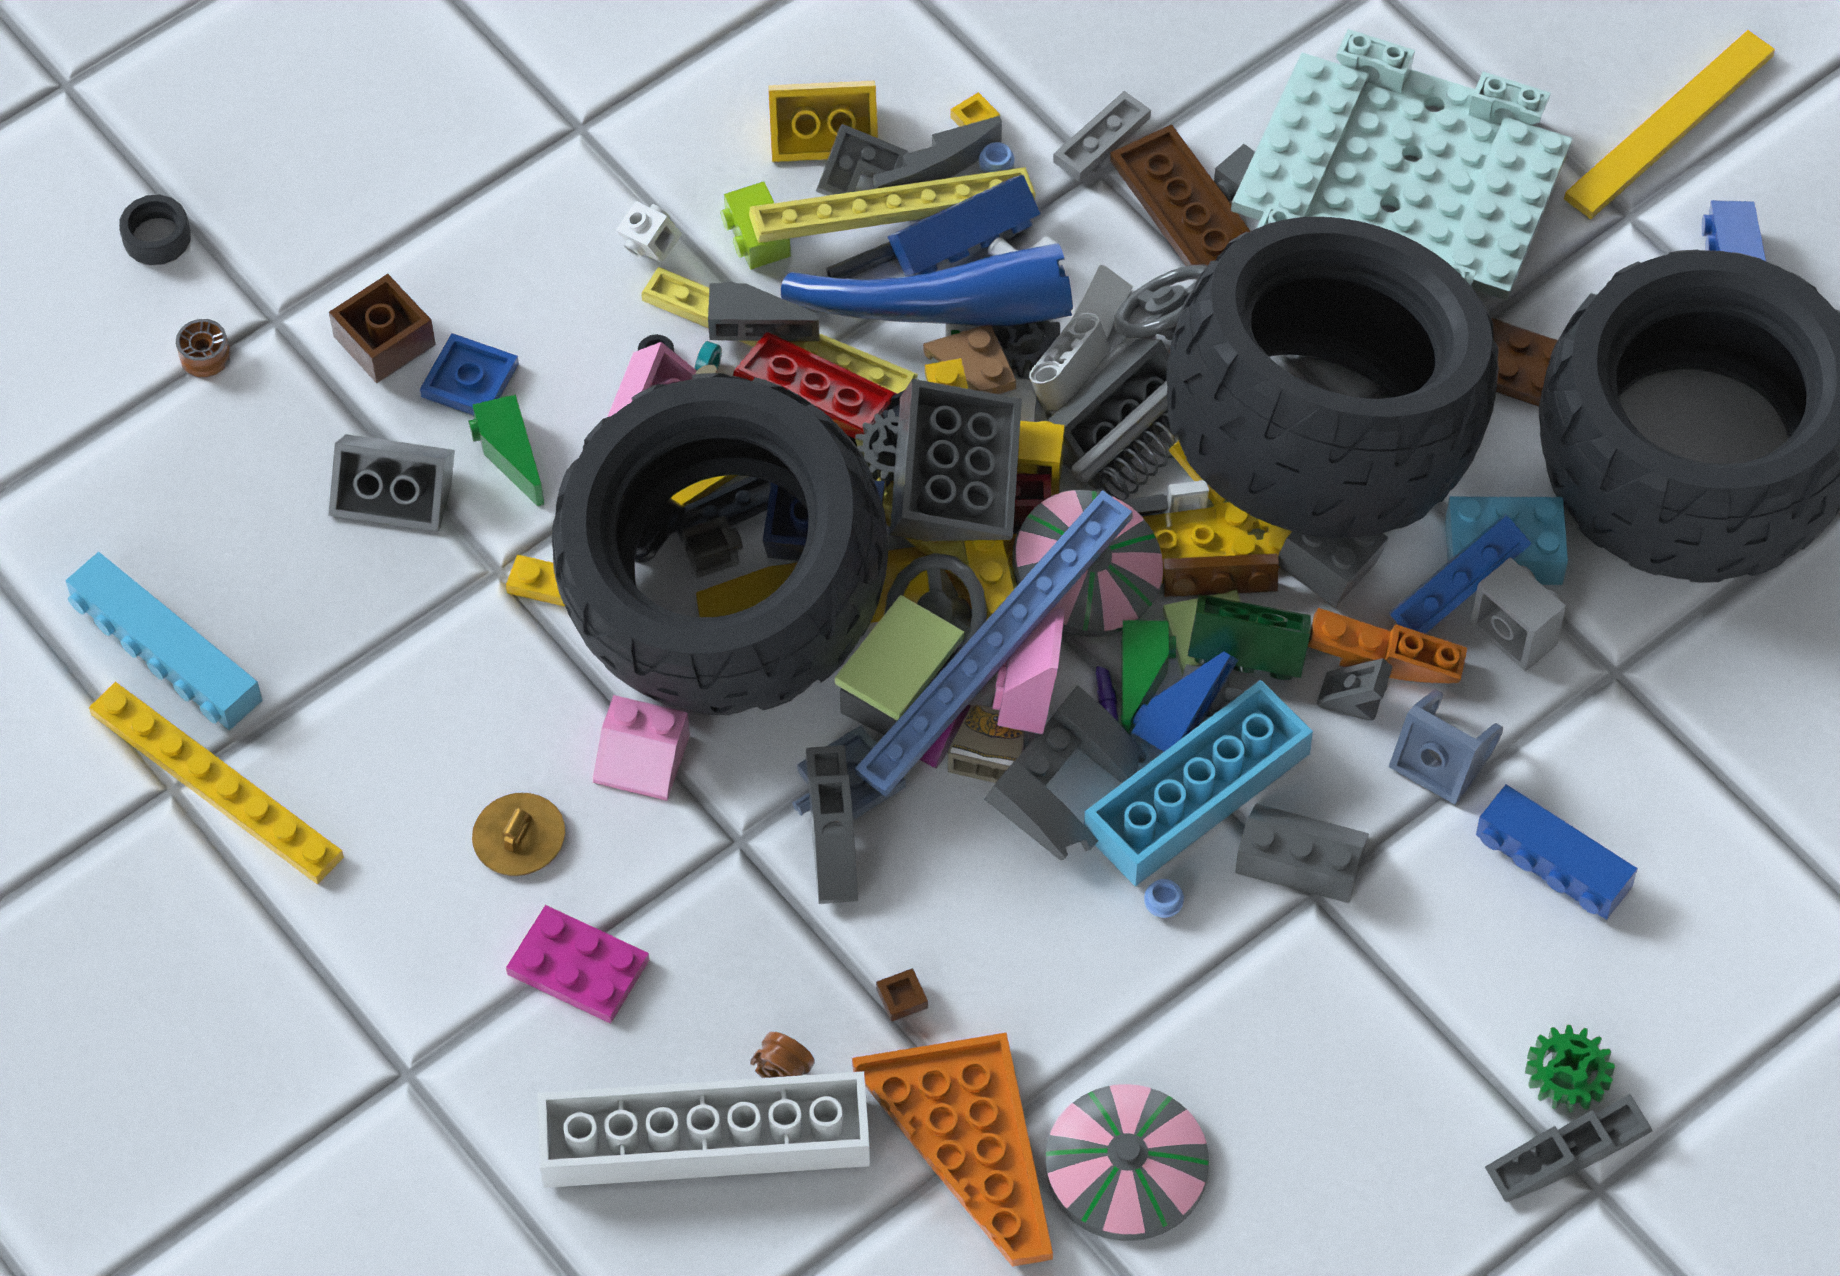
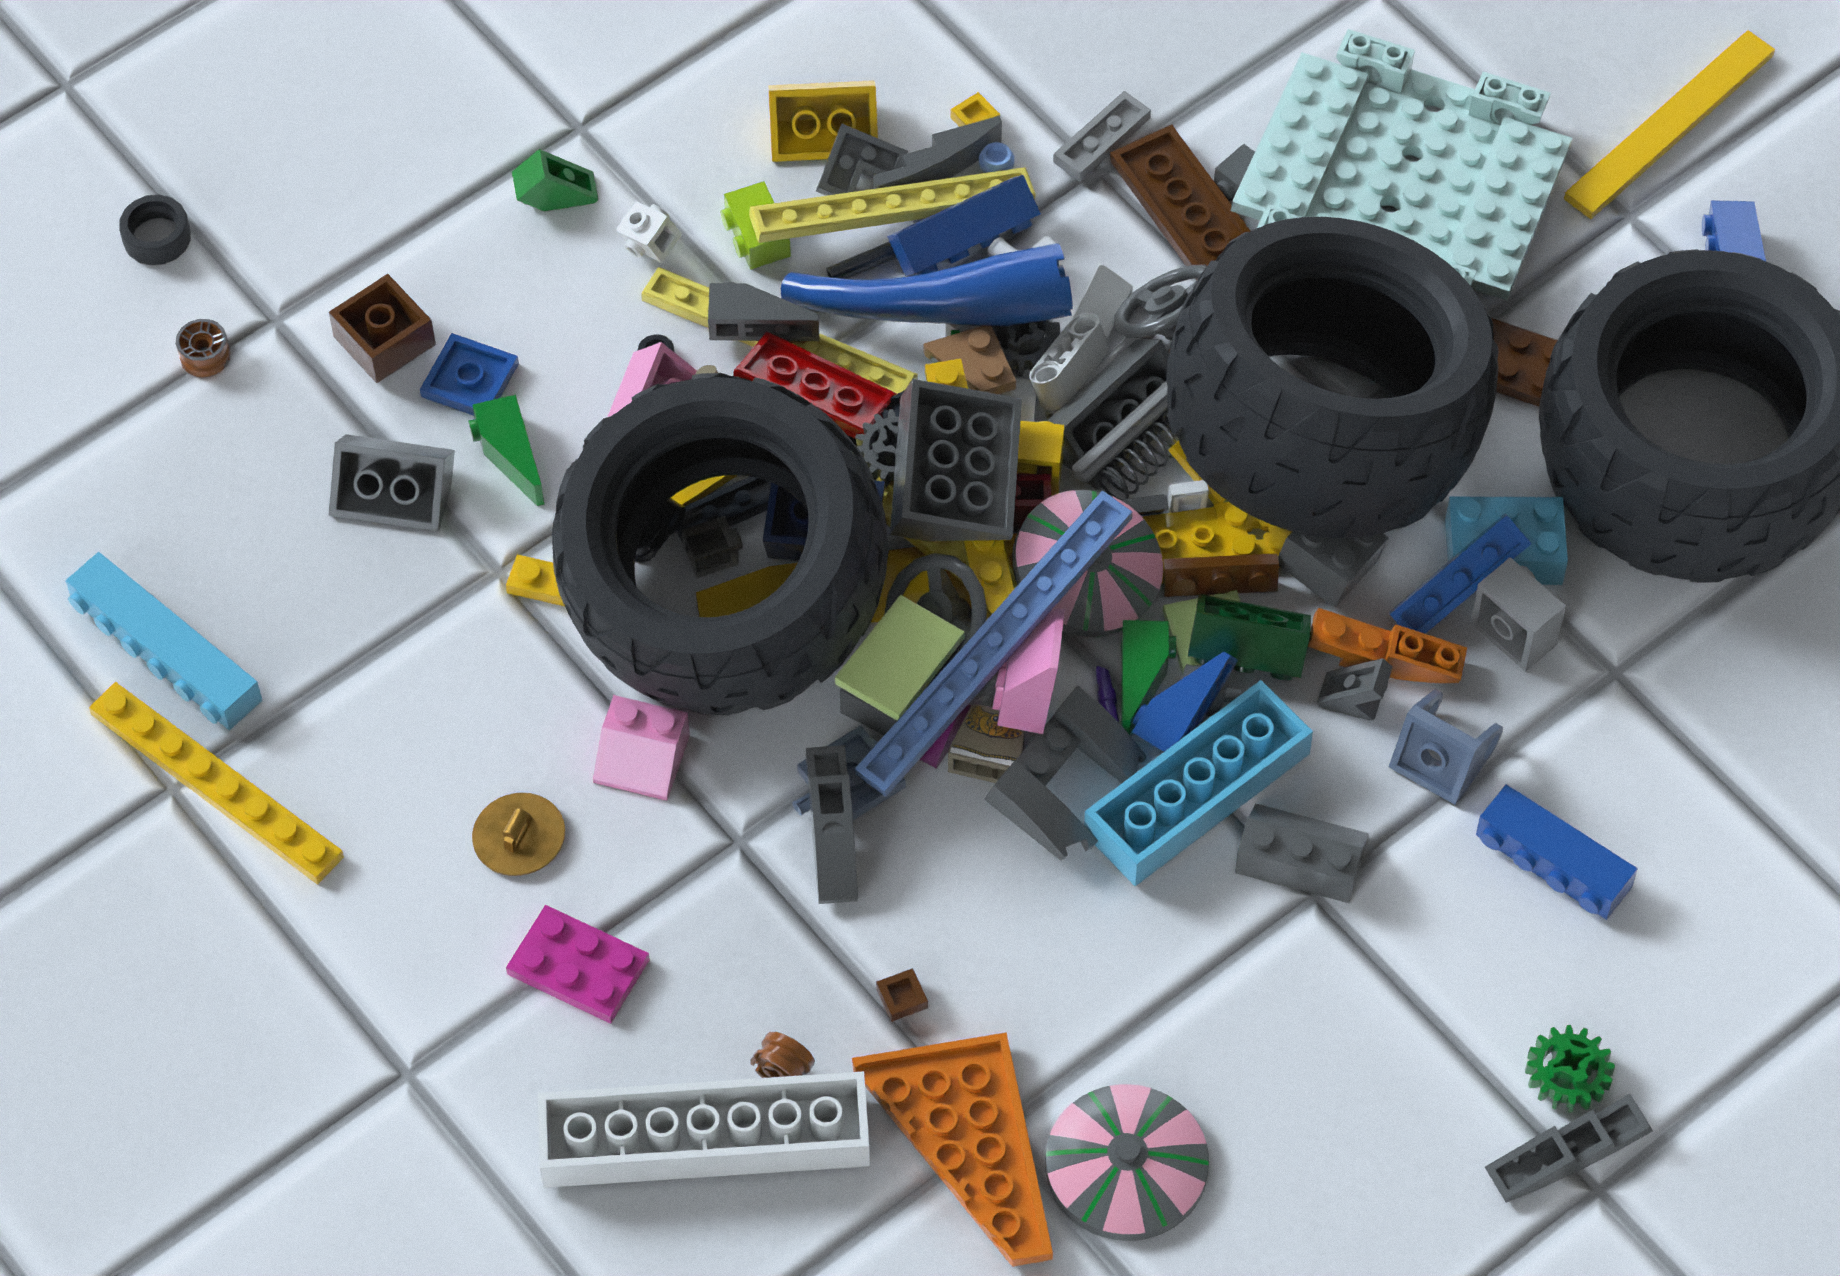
(553, 183): none -> green slope
(709, 355): teal tile -> none
(1164, 898): light blue plate -> none

